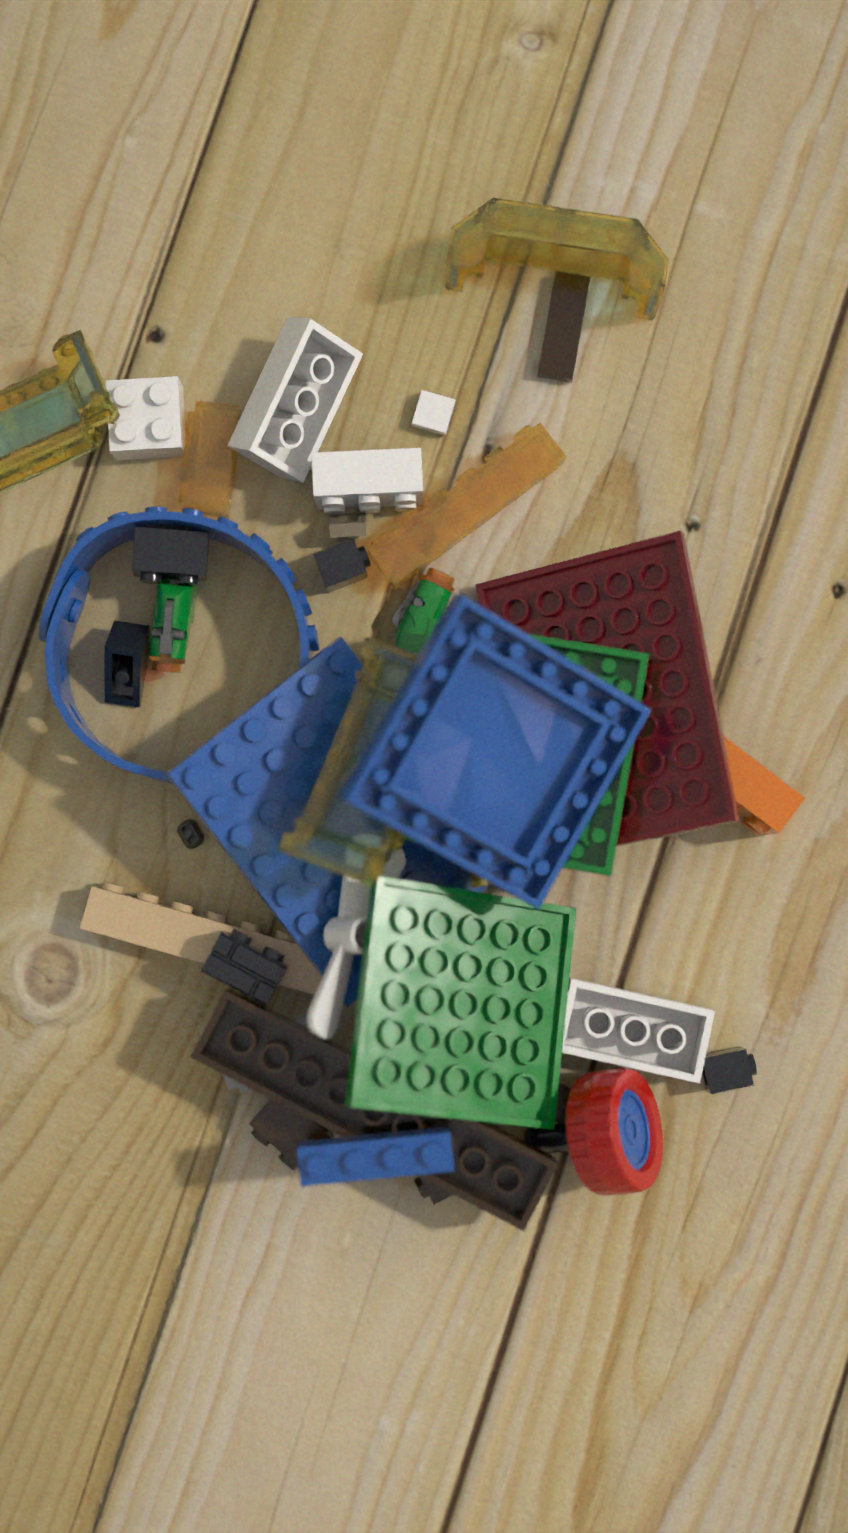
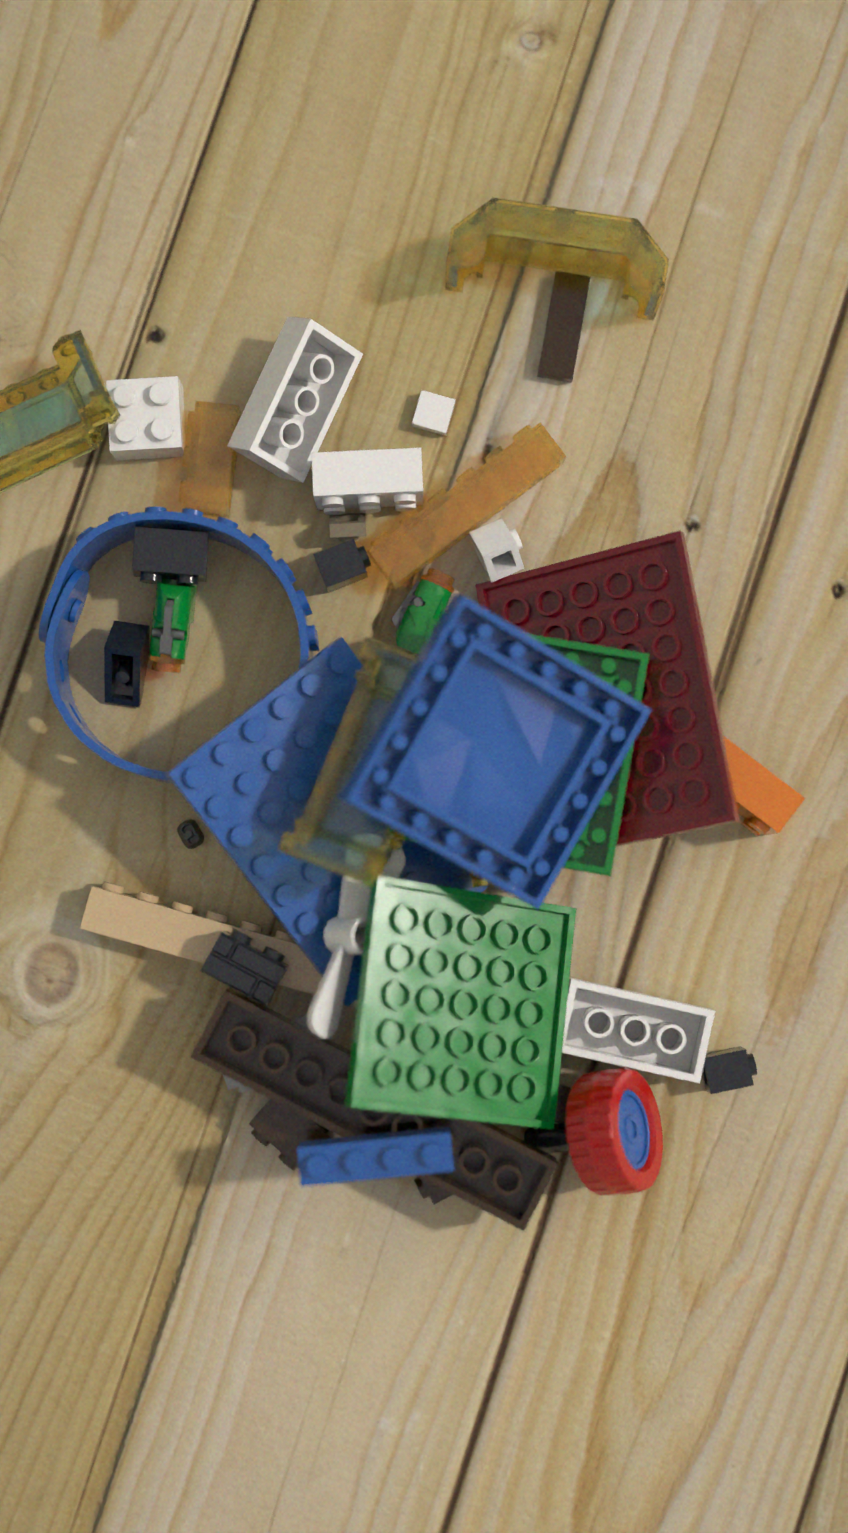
(497, 549): none -> white brick

